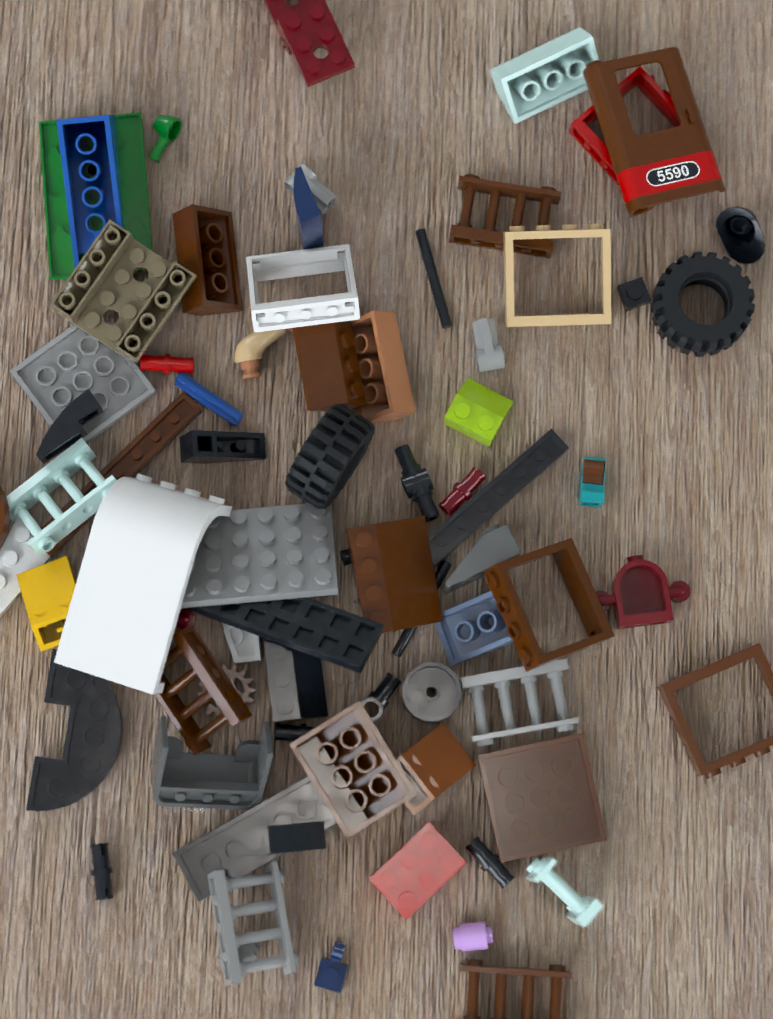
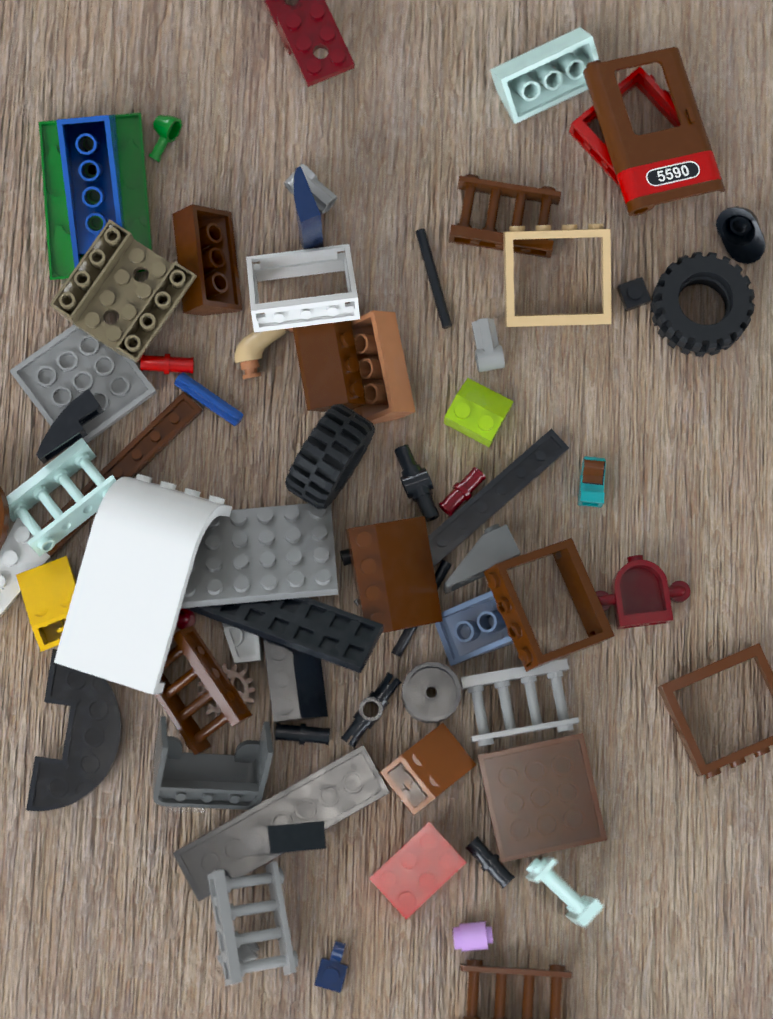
(101, 871): black pin -> none
(221, 446): black slope -> none
(353, 769): slope -> none

